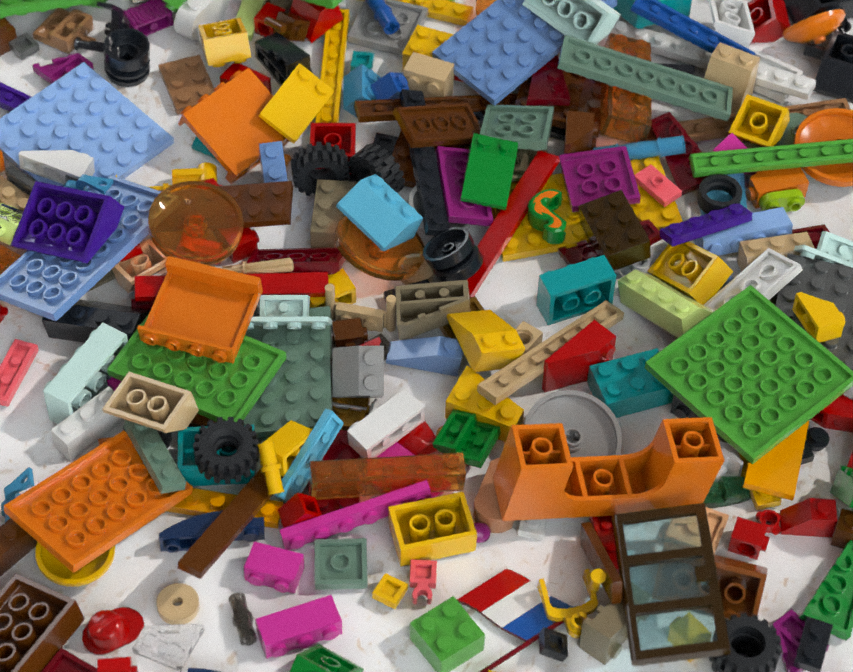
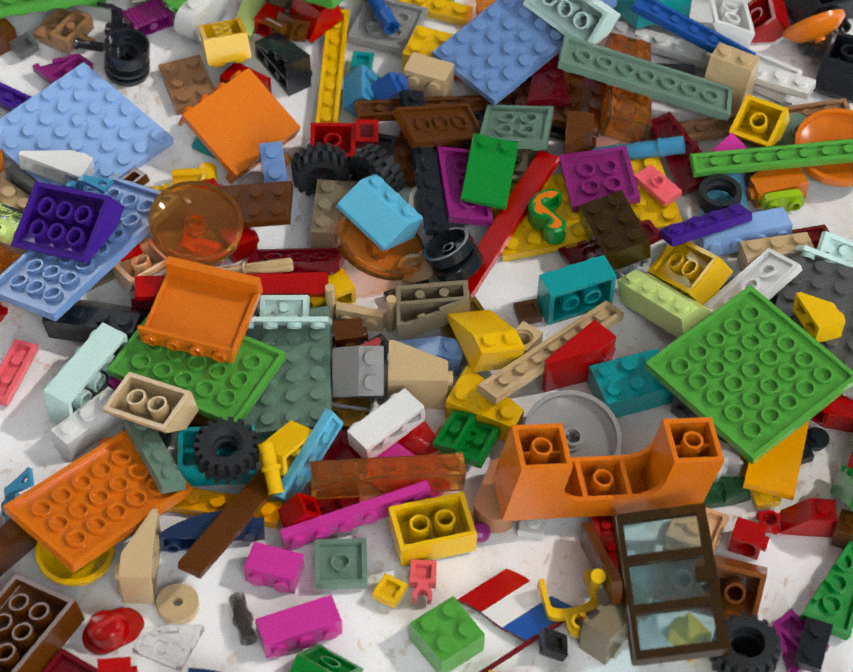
(136, 176): none -> reddish brown plate
(140, 563): none -> tan slope
(296, 103): yellow slope -> none
(367, 132): none -> red brick
(419, 374): none -> tan slope
(527, 311): none -> reddish brown tile

